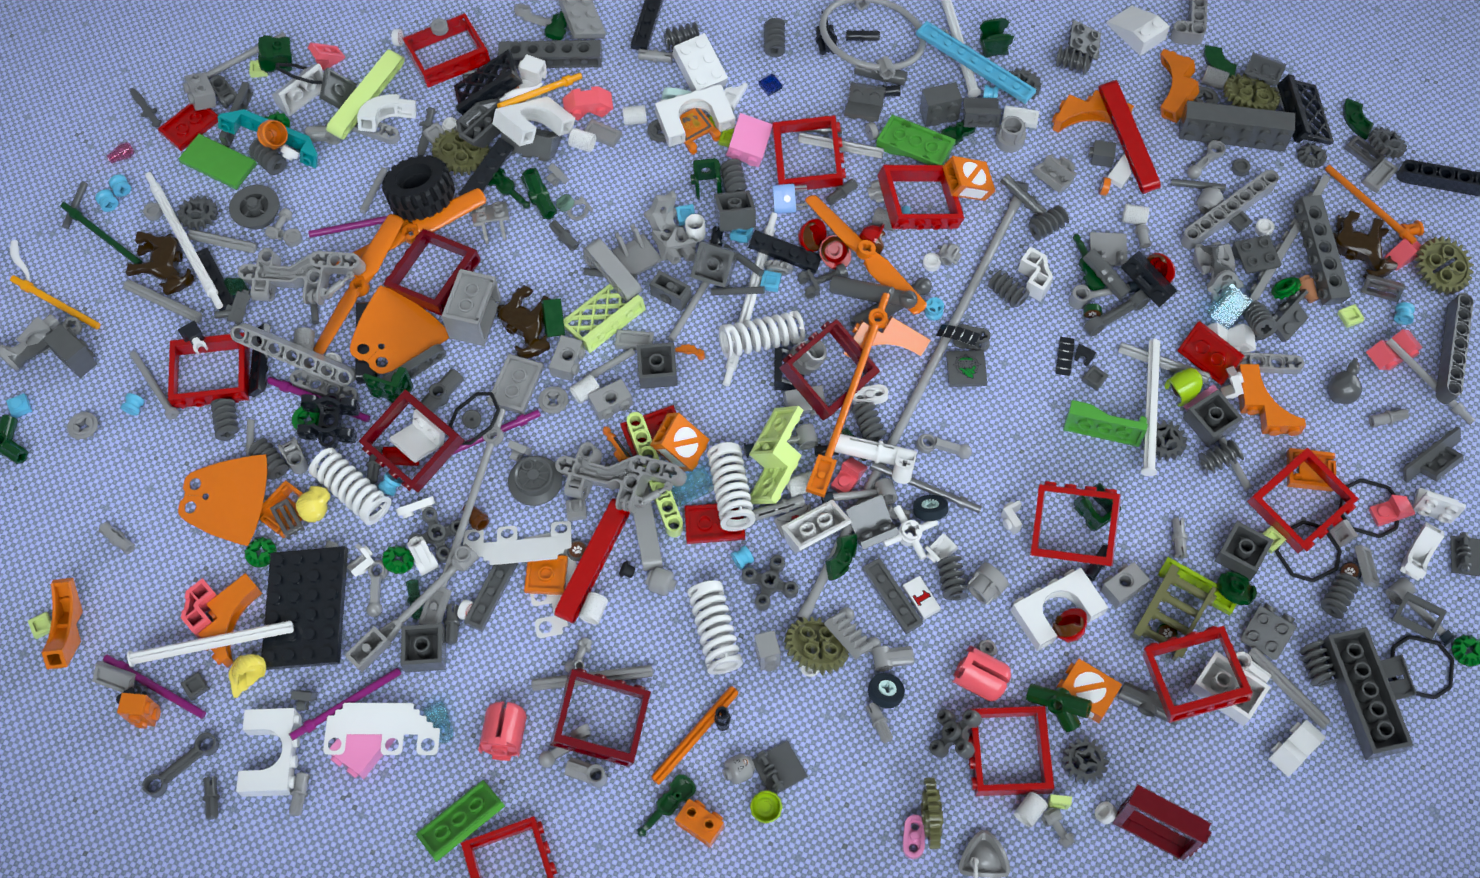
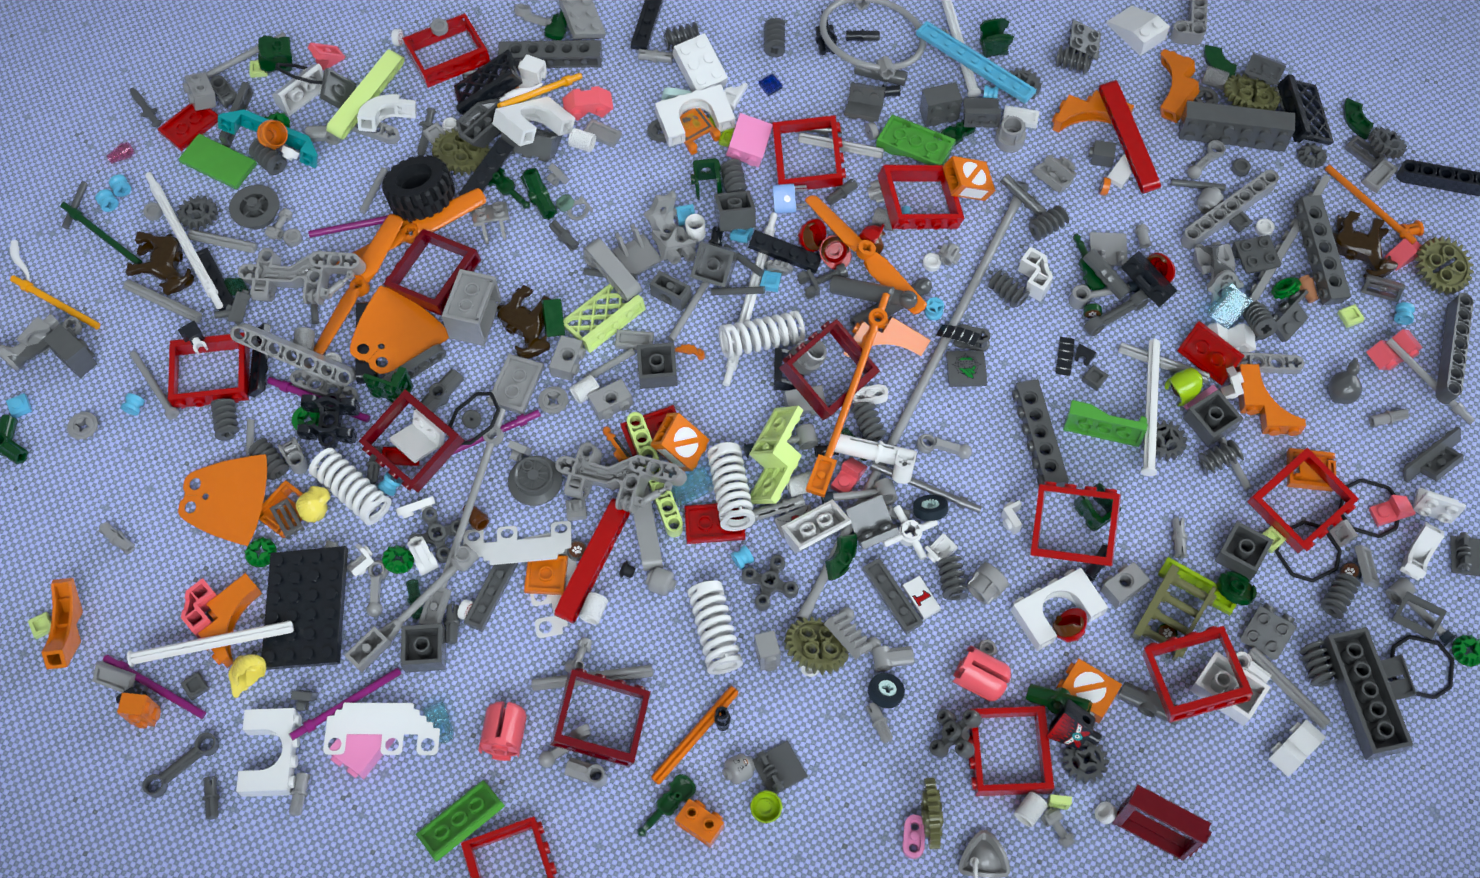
(634, 115): white piece -> none
(1032, 392): none -> dark grey brick
(1073, 726): none -> torso
(1135, 214): white piece -> none

